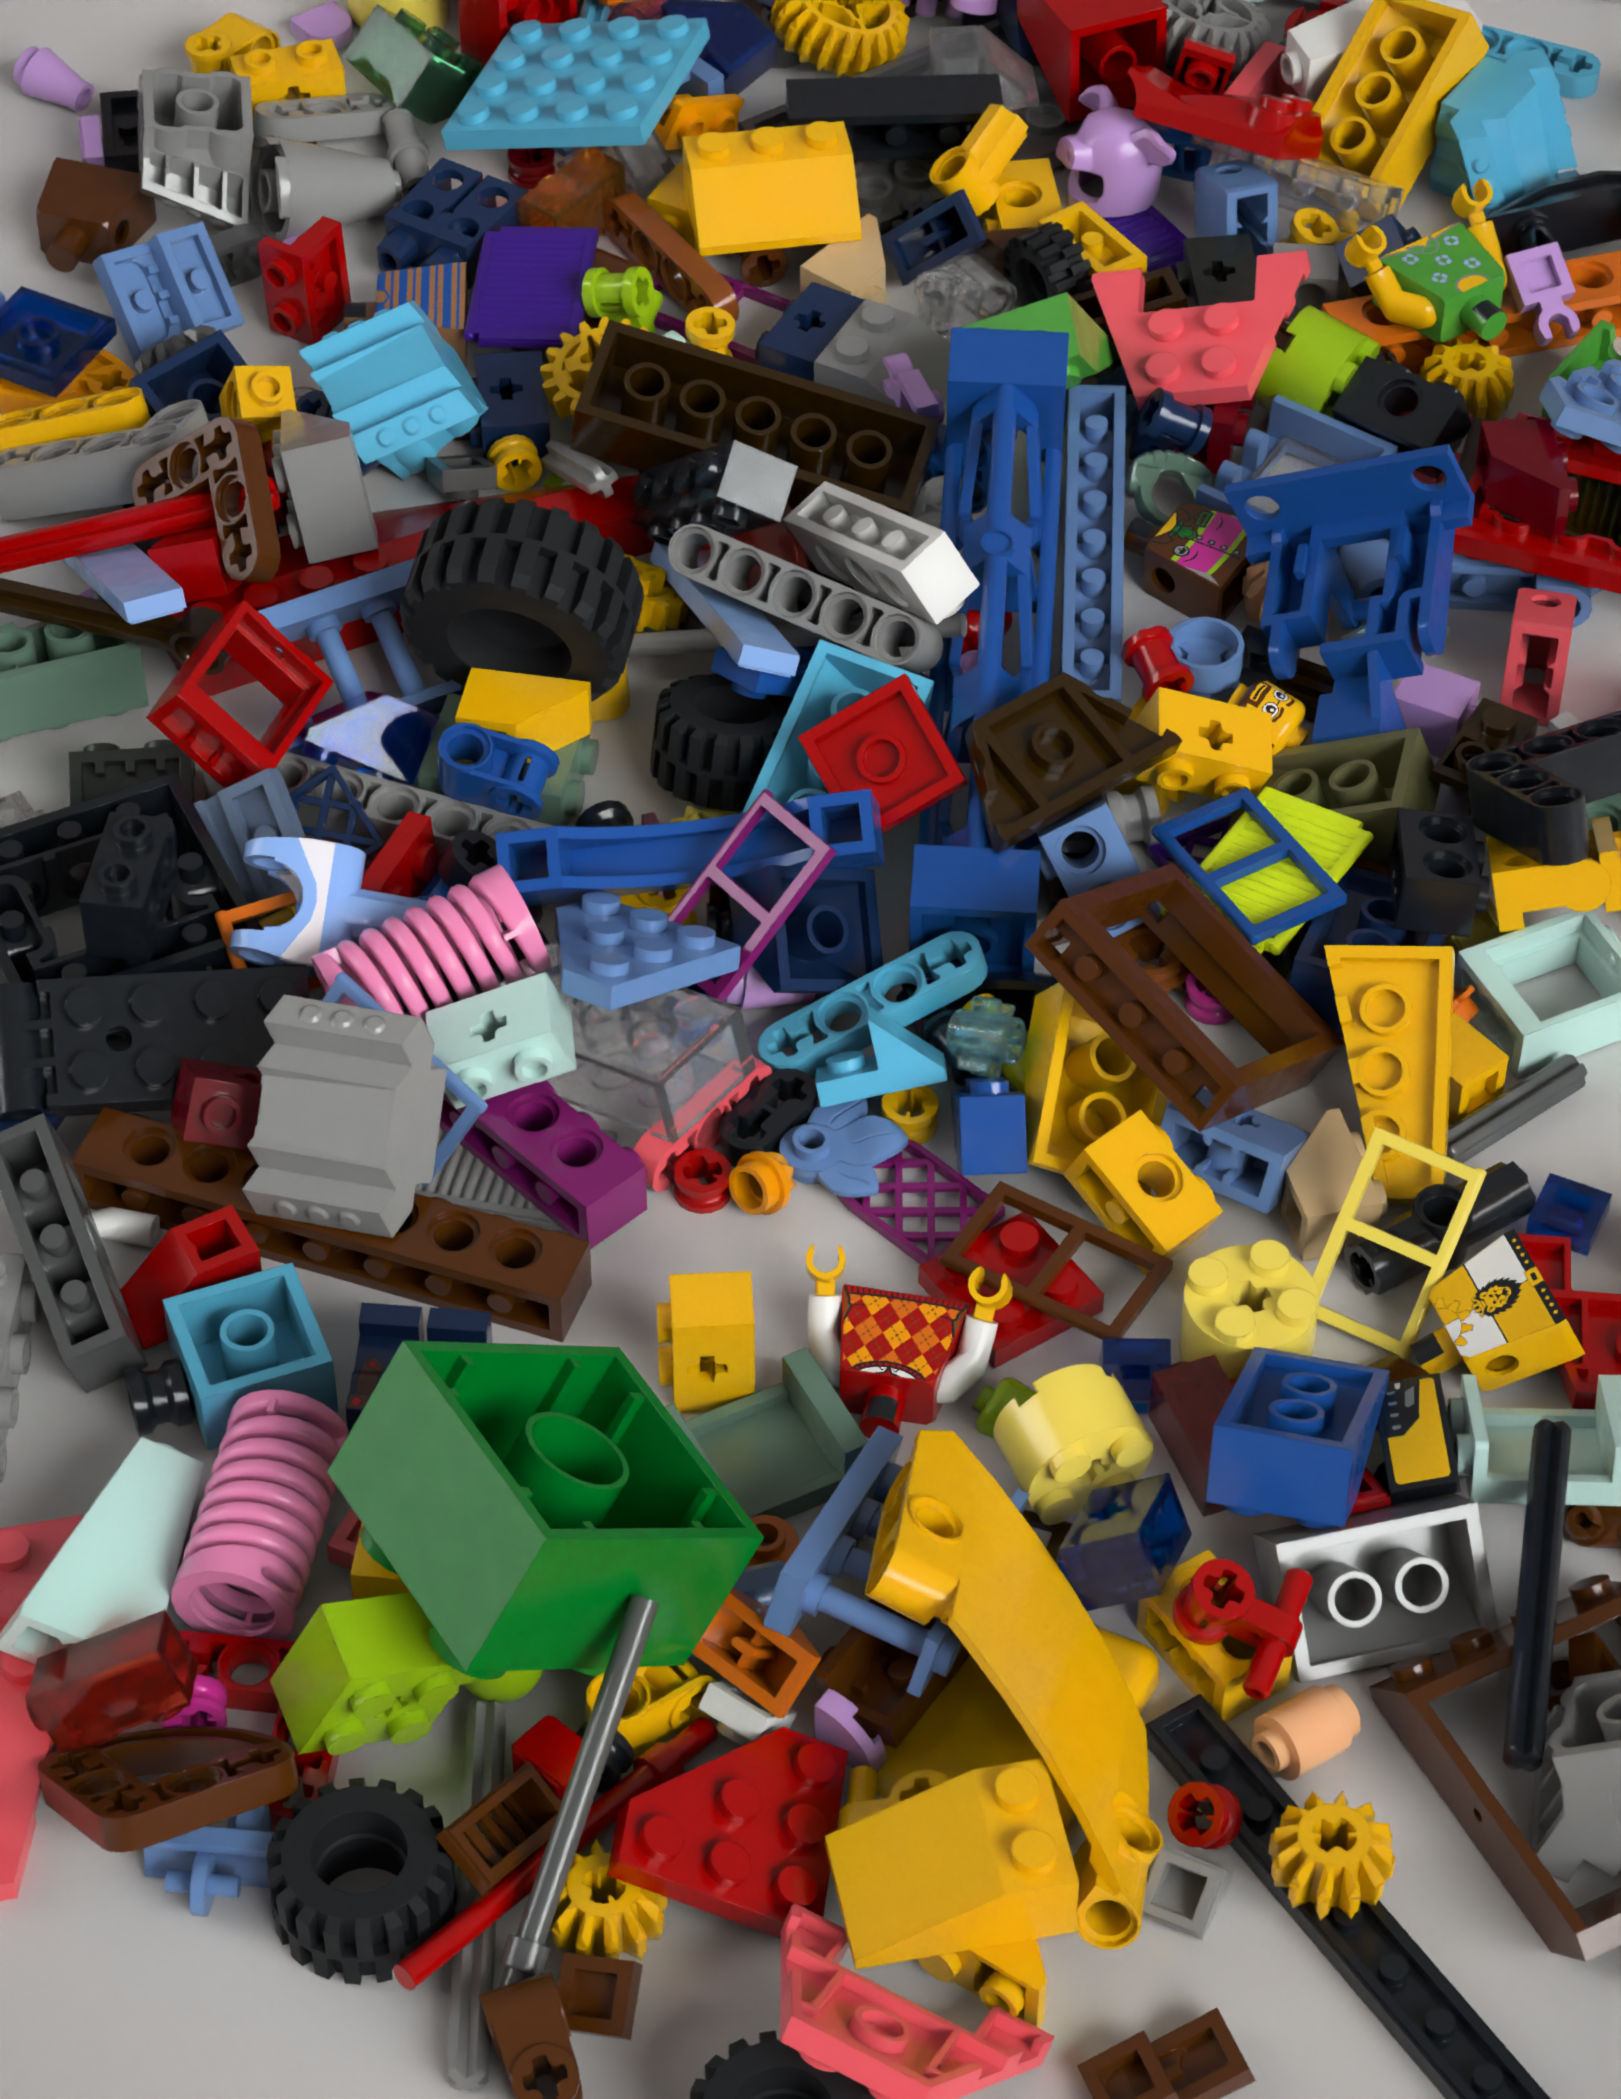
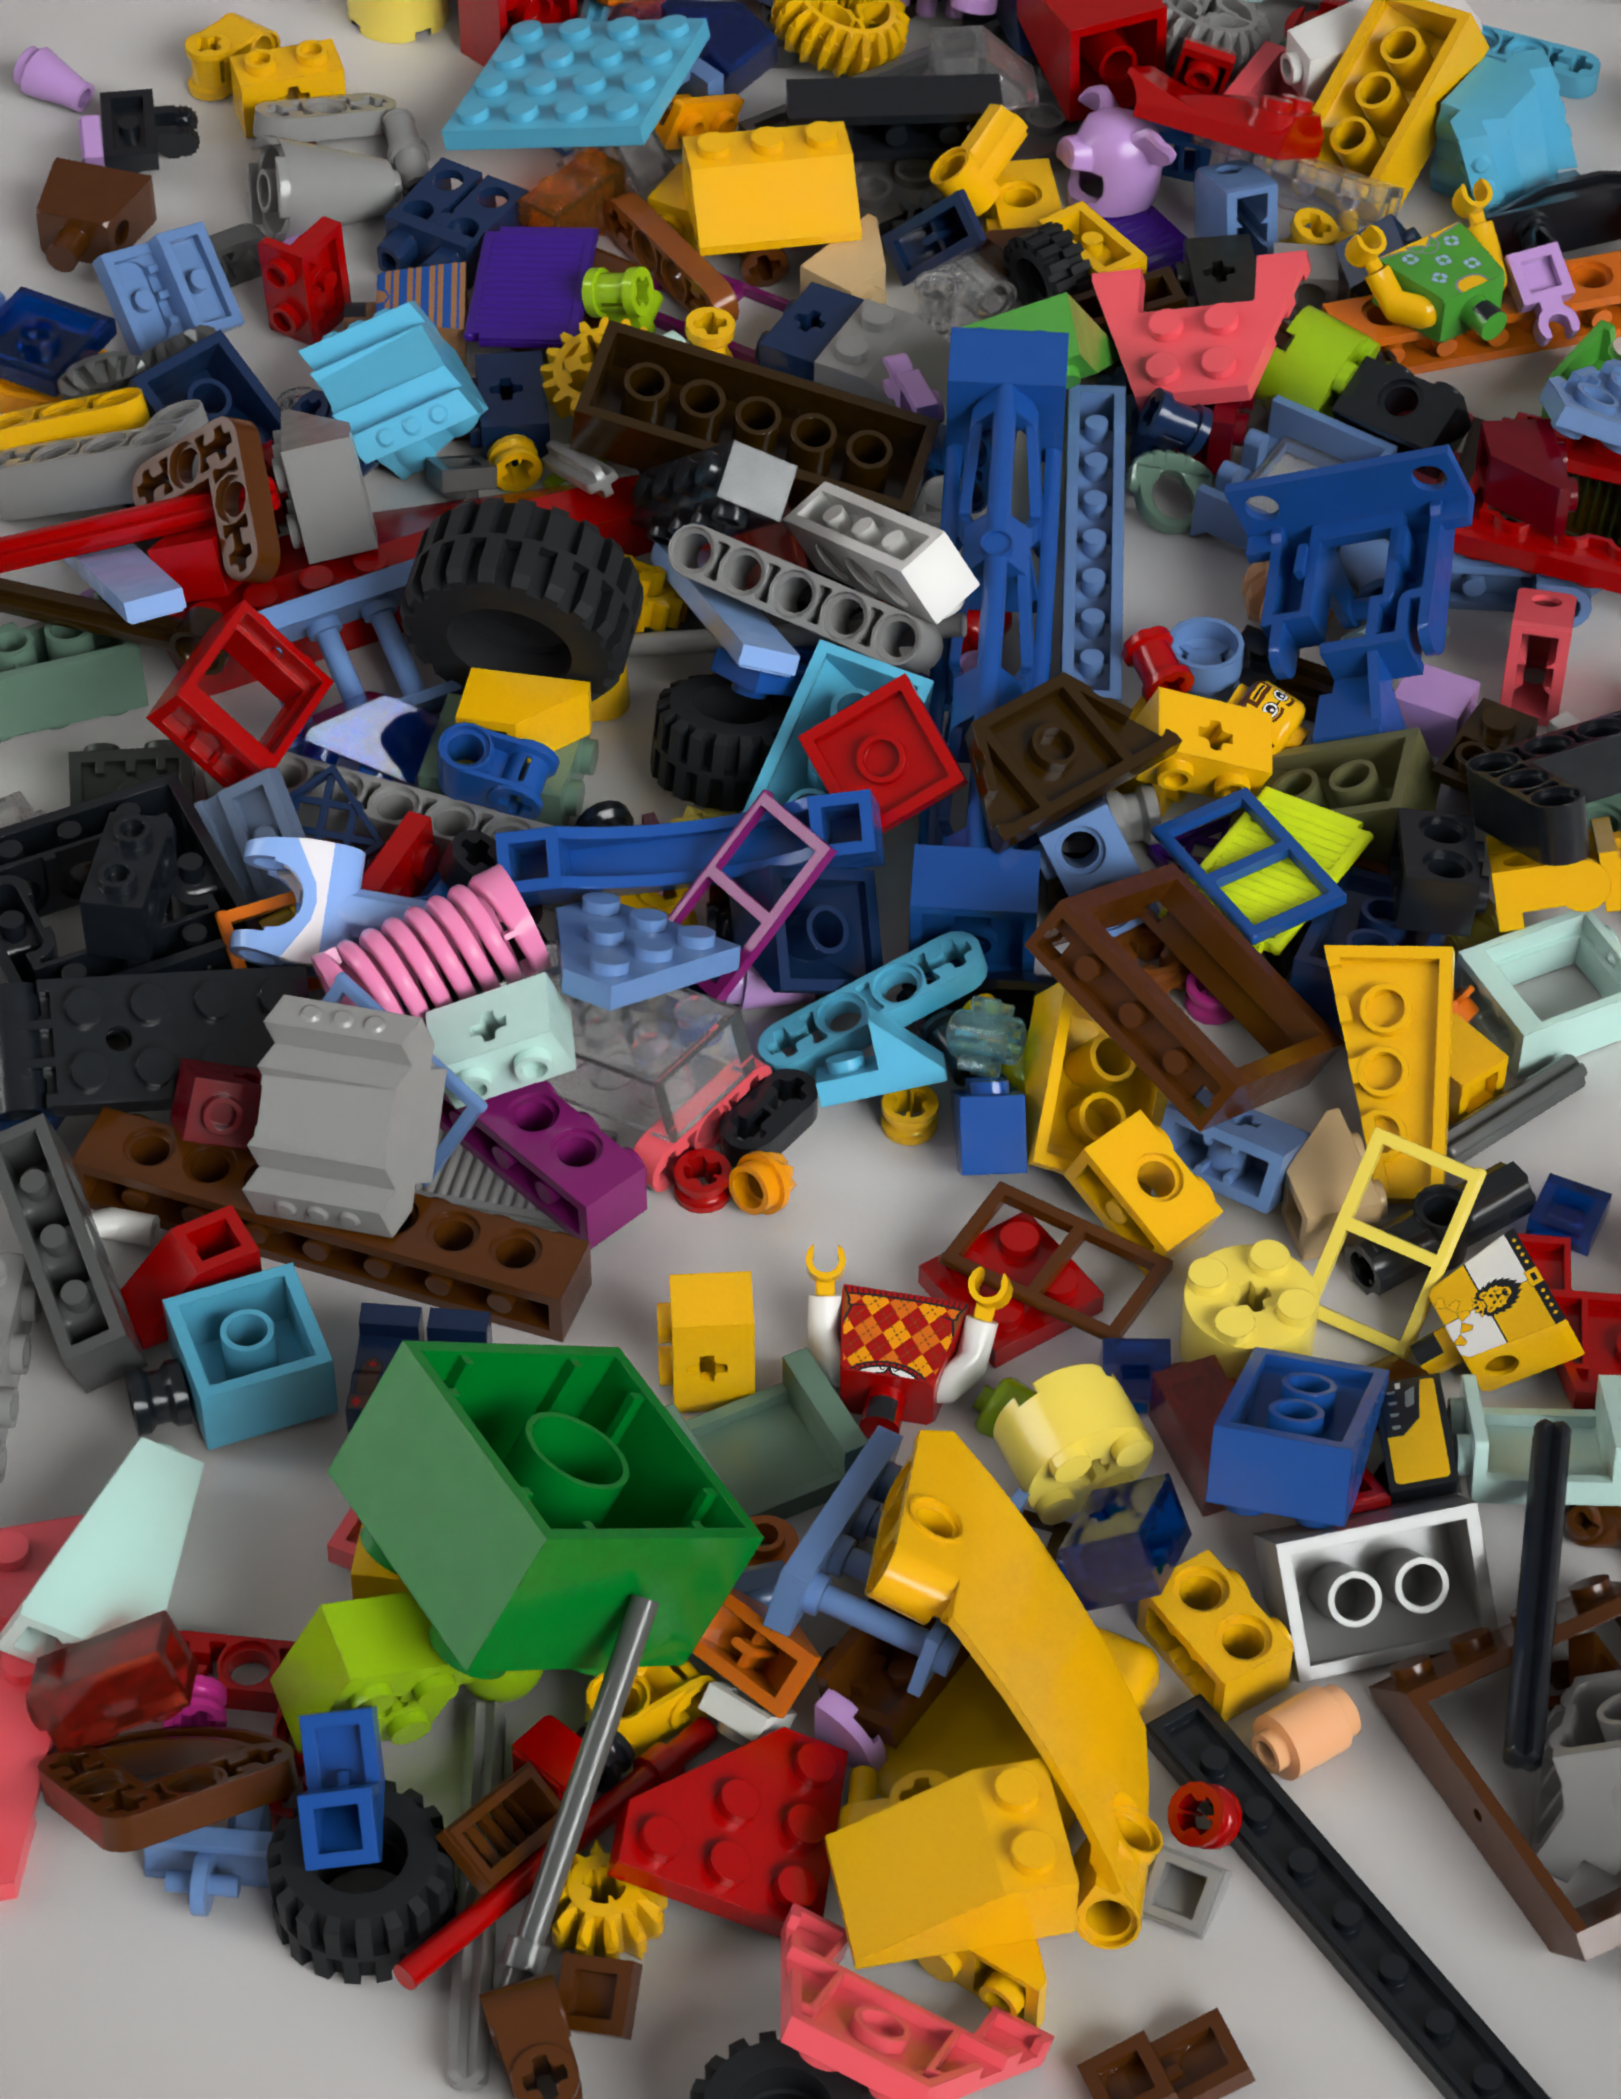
(100, 374): none -> dark grey gear
(196, 142): light grey slope -> none
(258, 396): yellow brick -> none
(260, 1517): bright pink piece -> none
(323, 23): lavender tile -> none
(345, 1788): none -> blue slope
(413, 65): clear green slope -> none
(530, 165): dark red bush -> none
(842, 1148): medium blue plate -> none
(903, 1239): magenta window -> none
(1192, 560): reddish brown torso -> none
(1240, 1614): red piece -> none
(1331, 1855): yellow gear -> none
(1476, 373): yellow gear -> none

